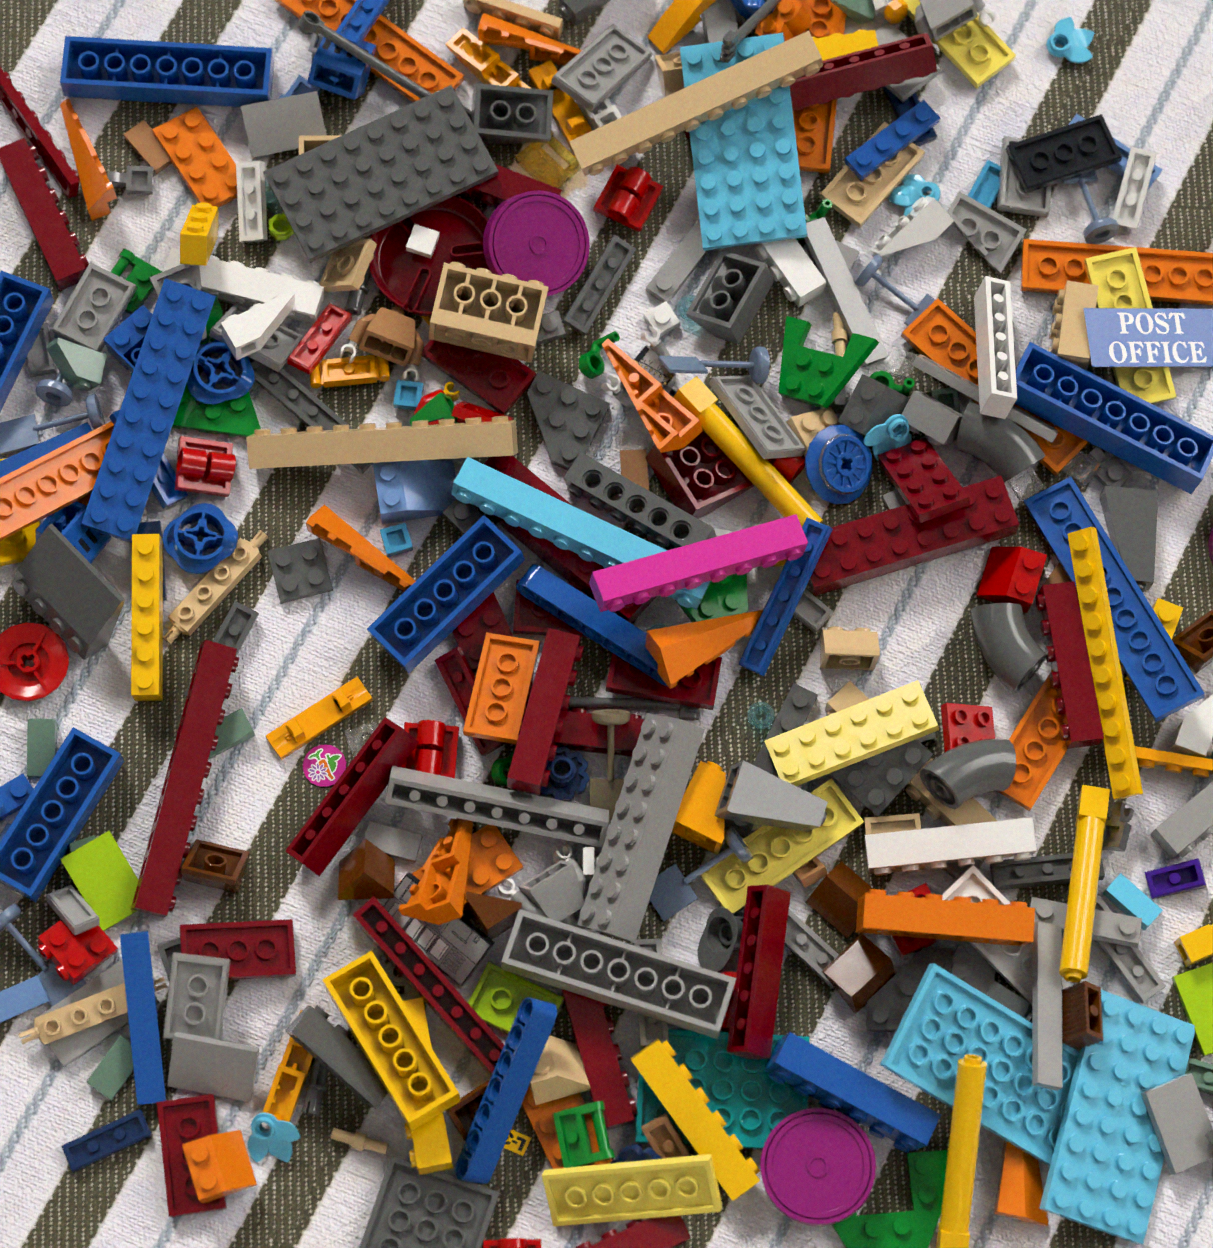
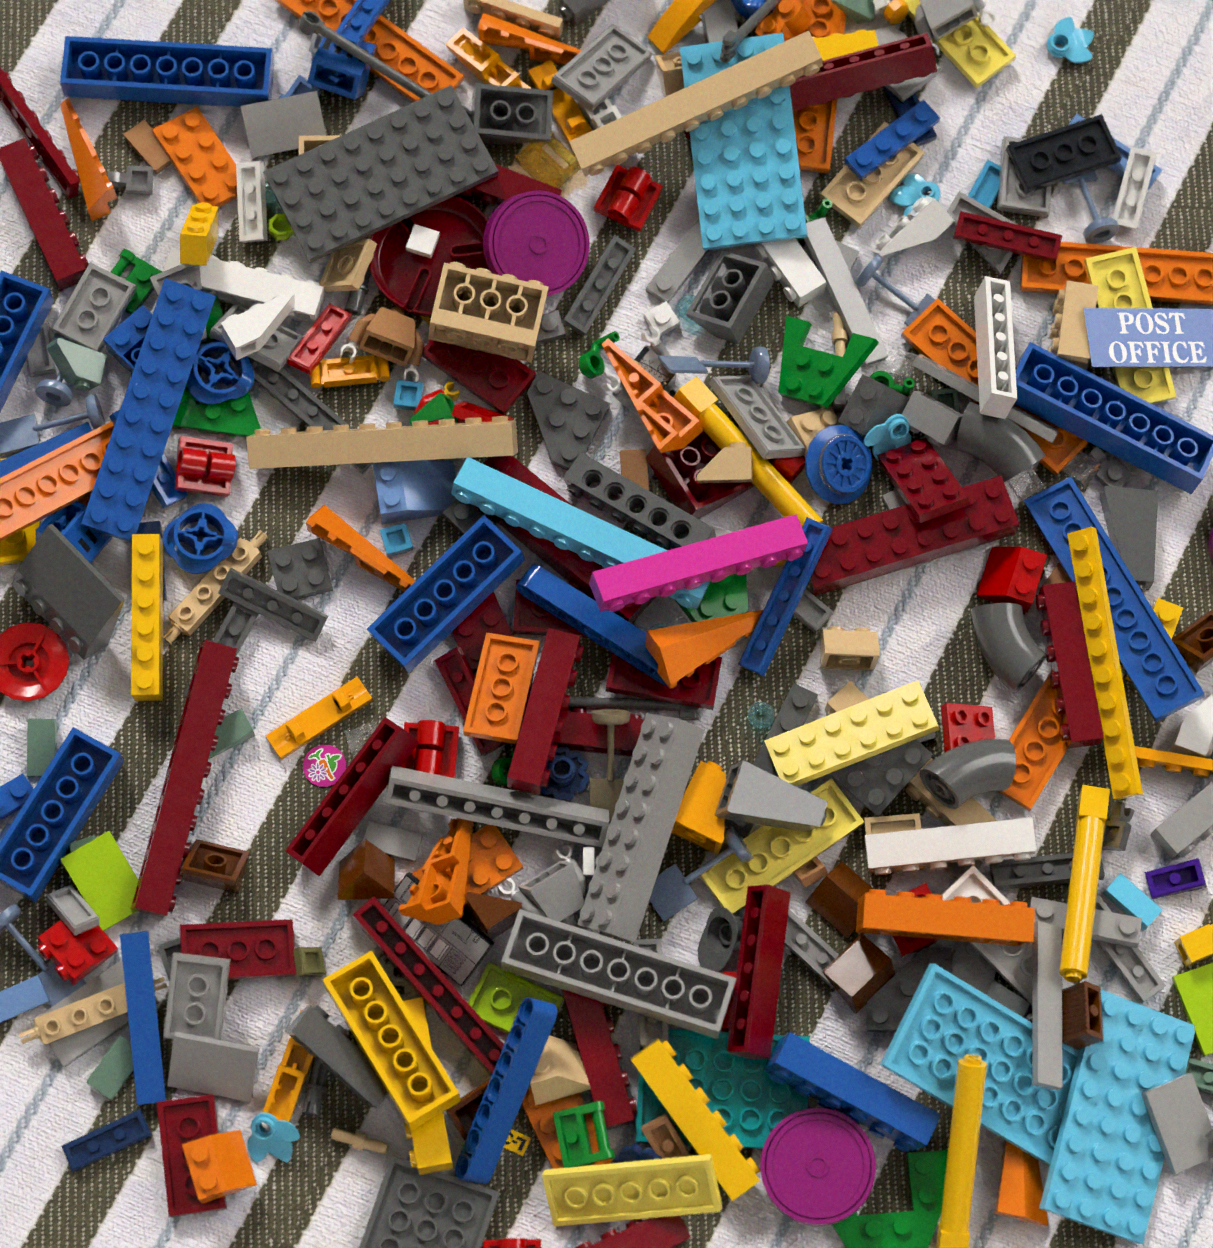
(273, 604): none -> dark grey plate
(309, 961): none -> olive tile
(729, 466): none -> tan slope
(1007, 236): none -> dark red plate

